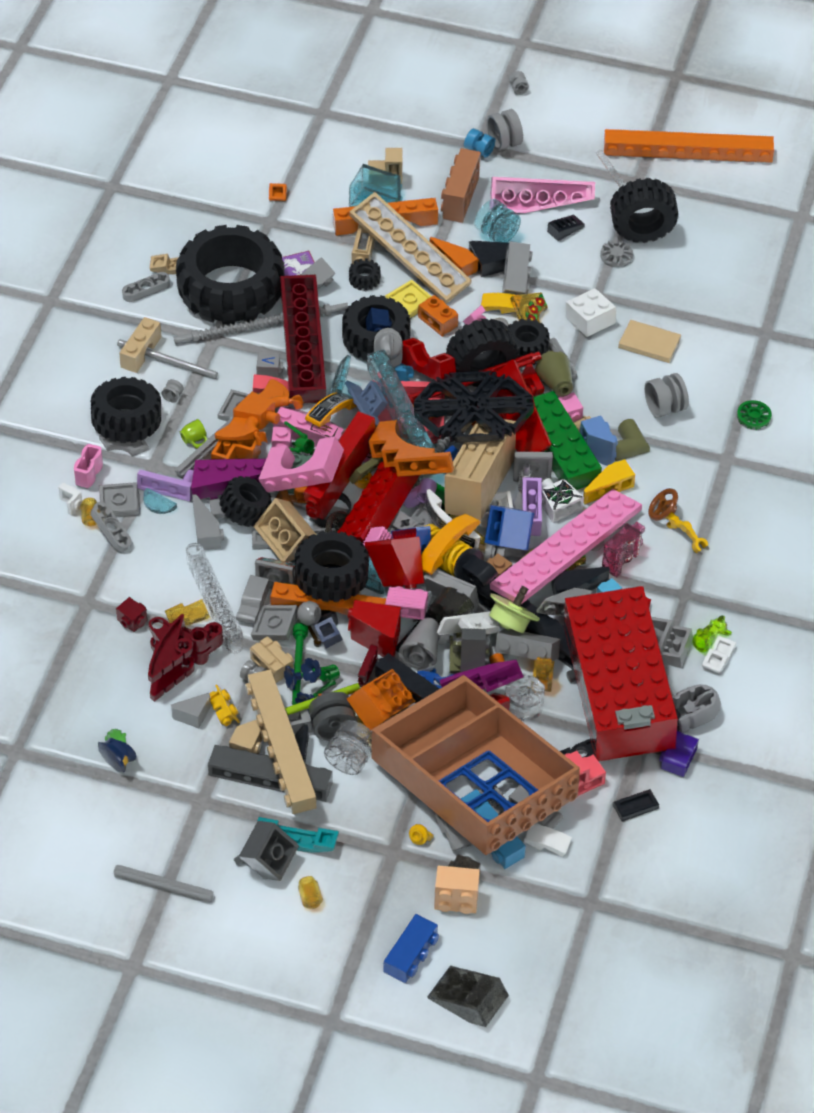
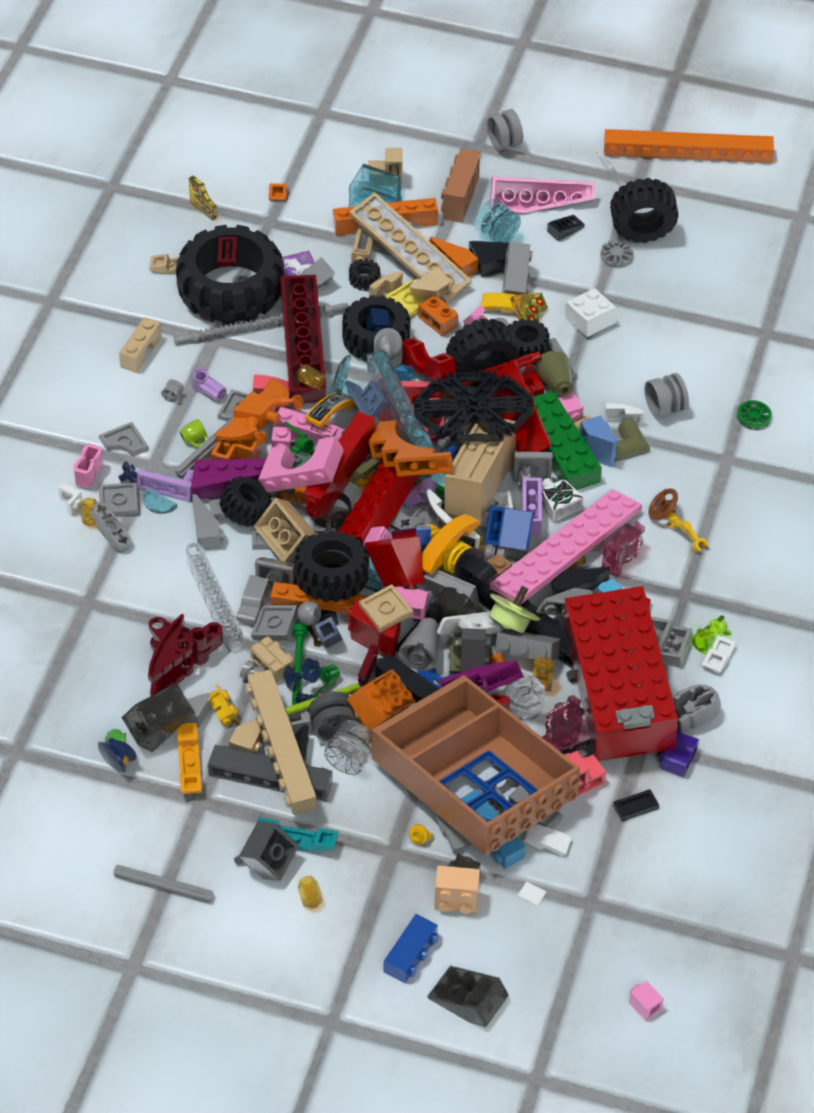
(126, 424): black tyre -> none
(128, 473): none -> dark blue plant
(131, 614): dark red brick -> none
(157, 282): light grey beam -> none
(158, 717): none -> clear smoke slope
(169, 359): light grey bar -> none
(189, 758): none -> light orange slope
(192, 613): clear yellow slope -> none
(200, 199): none -> clear yellow tile
(204, 383): none -> lavender piece
(227, 261): none -> dark red tile
(269, 365): light grey brick -> none
(311, 377): none -> clear yellow brick
(385, 608): none -> tan tile
(386, 284): none -> tan slope
(431, 284): none -> tan slope
(479, 142): dark azure wheel -> none
(519, 82): light grey wheel -> none
(532, 893): none -> white sticker
(564, 723): none -> clear pink hips
(615, 476): yellow slope -> none
(621, 412): none -> white slope
(645, 1000): none -> bright pink brick
(649, 341): tan tile -> none

